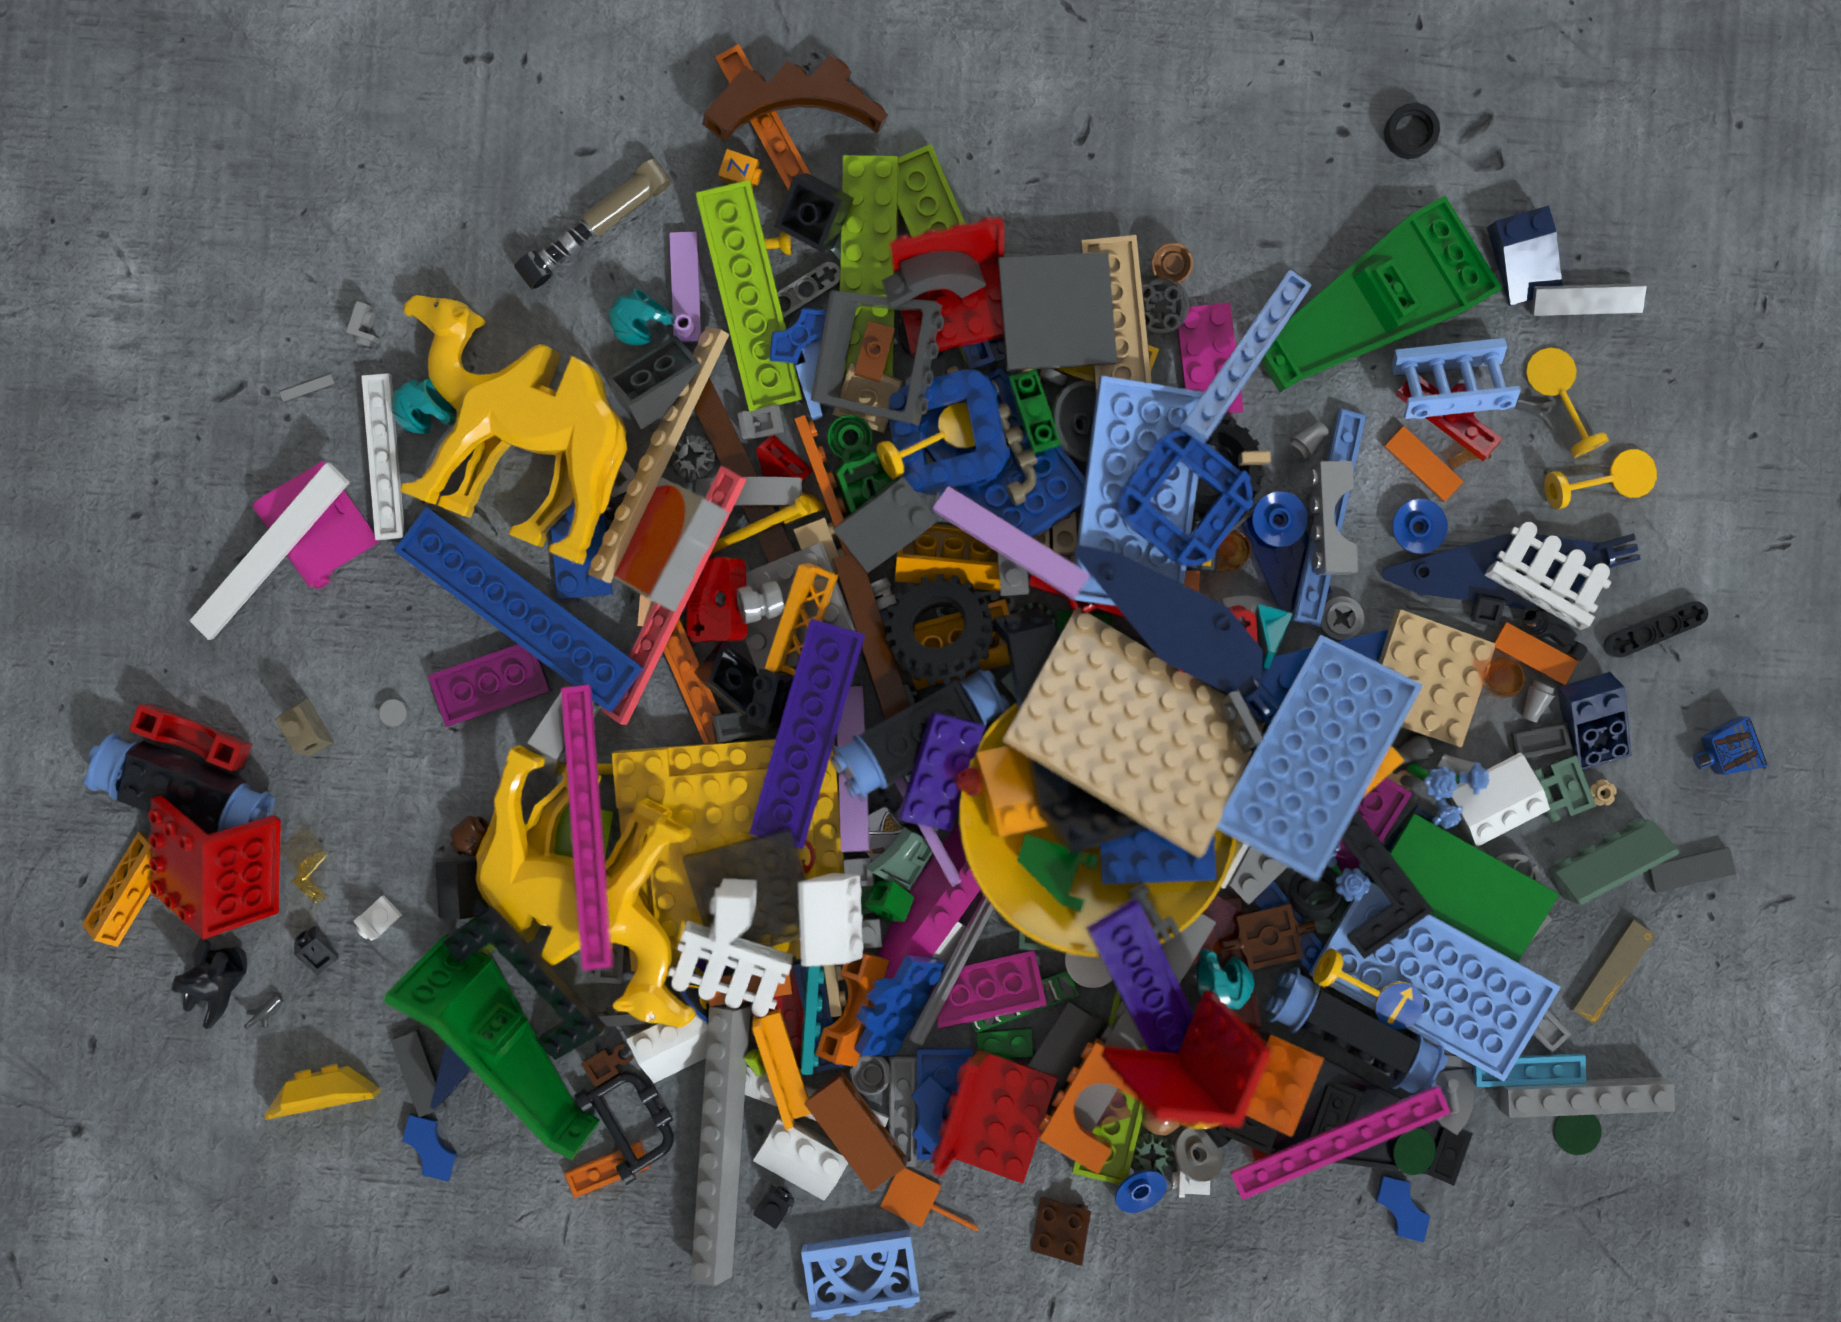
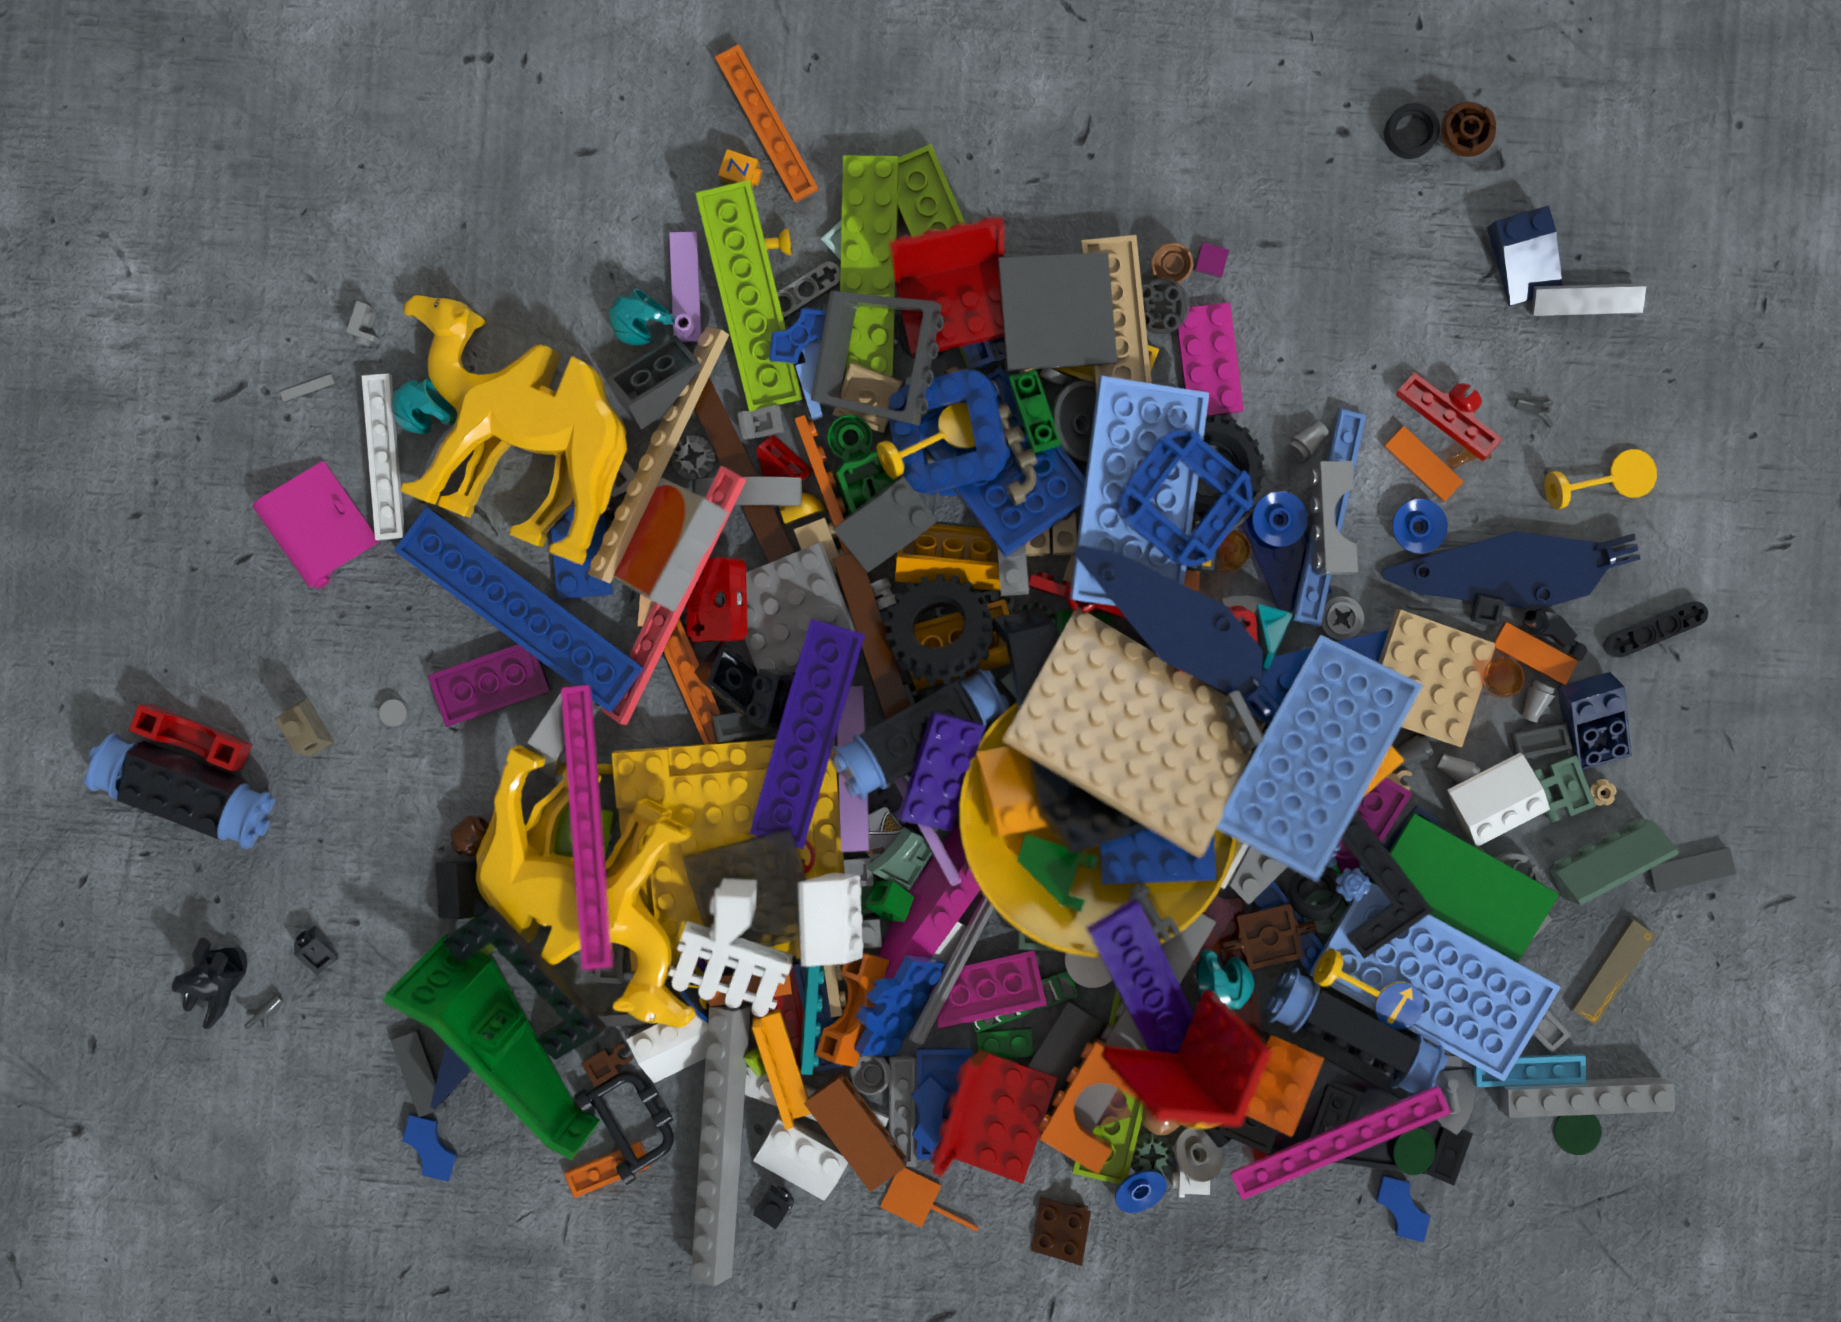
(127, 892): light orange fence -> none
(217, 877): red bracket -> none
(269, 551): white tile -> none
(306, 869): clear yellow bracket -> none
(321, 1090): yellow wedge -> none
(377, 919): white bracket -> none
(646, 183): piece -> none
(760, 602): light grey wheel -> none
(790, 87): reddish brown arch -> none
(794, 611): light orange fence -> none
(800, 507): yellow bar -> none
(813, 212): black brick -> none
(847, 1248): light blue fence -> none
(874, 351): dark orange plate -> none
(934, 271): dark grey arch -> none
(968, 779): clear red tile -> none
(1011, 542): lavender tile -> none
(1211, 260): none -> magenta tile
(1245, 357): medium blue tile -> none
(1254, 458): tan tile -> none
(1400, 286): green wing -> none
(1442, 782): medium blue plant -> none
(1455, 356): light blue fence -> none
(1468, 129): none -> reddish brown cone
(1529, 585): white fence -> none
(1552, 374): yellow piece -> none
(1731, 748): torso -> none

